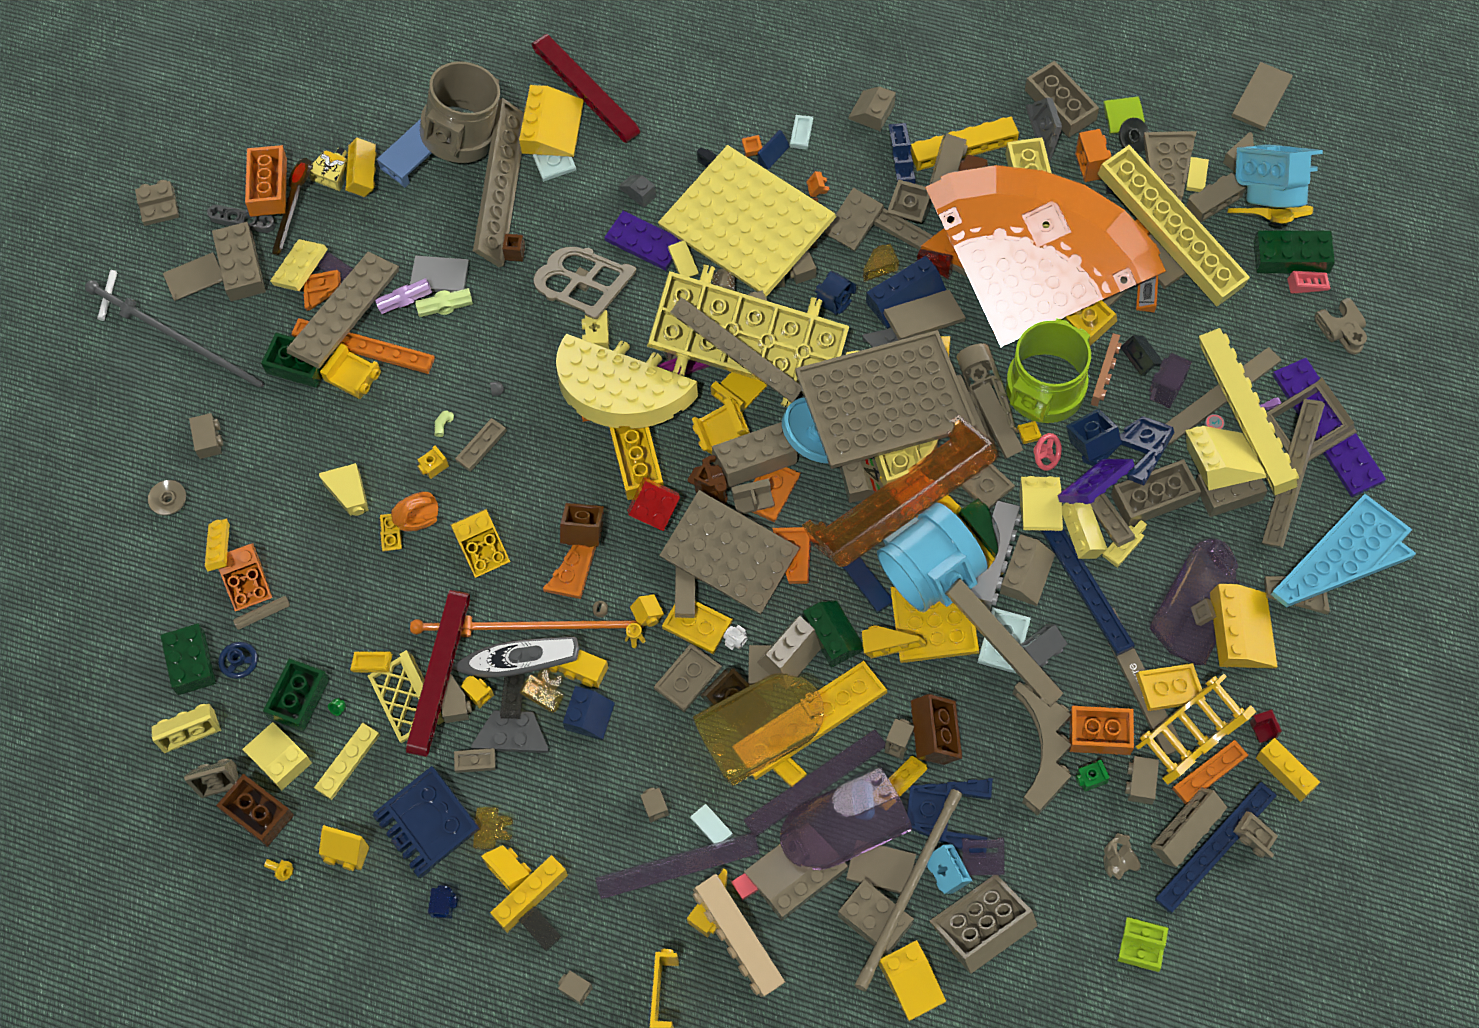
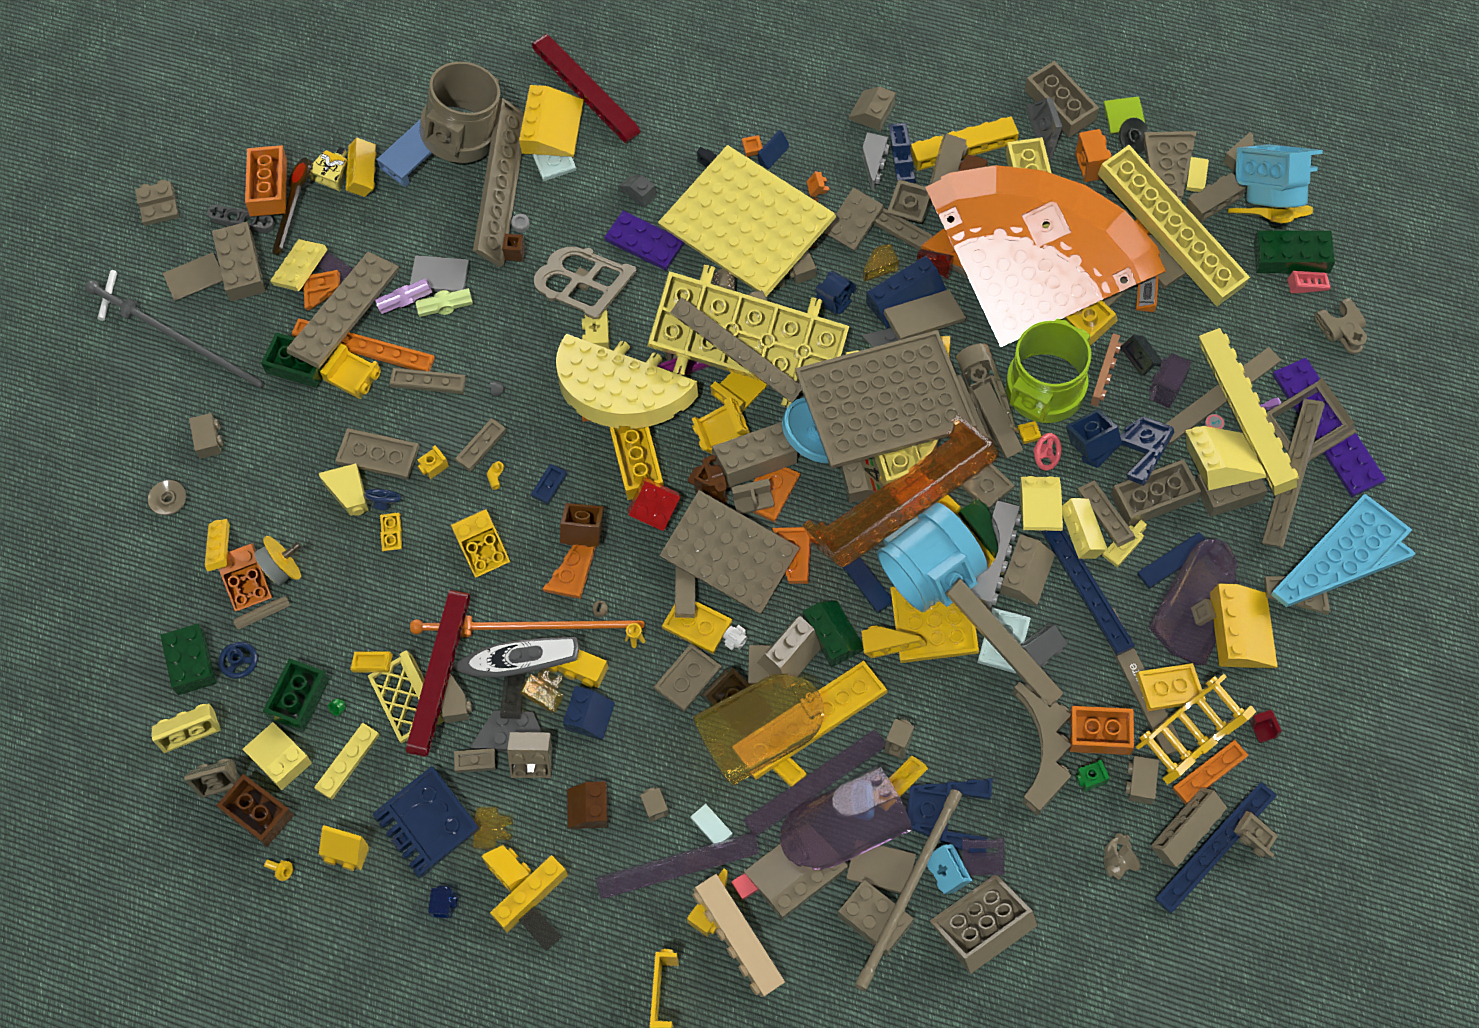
(277, 561): none -> piece
(377, 453): none -> dark tan plate
(381, 498): none -> dark blue piece
(415, 512): orange hair -> none
(427, 381): none -> dark tan tile
(440, 421): yellowish green arm -> none
(477, 690): yellow brick -> none
(493, 474): none -> yellow arm
(520, 223): none -> light grey tile
(529, 755): none -> dark tan slope
(549, 484): none -> dark blue plate
(574, 987): dark tan brick -> none
(587, 805): none -> reddish brown slope
(646, 610): yellow brick -> none
(682, 259): light yellow tile -> none
(801, 132): light aqua tile -> none
(873, 154): none -> light grey slope
(912, 980): yellow slope -> none
(936, 729): reddish brown brick -> none
(1096, 481): dark purple plate -> none
(1143, 944): lime slope -> none
(1168, 563): none -> dark blue tile
(1262, 96): dark tan tile -> none
(1287, 769): yellow brick -> none

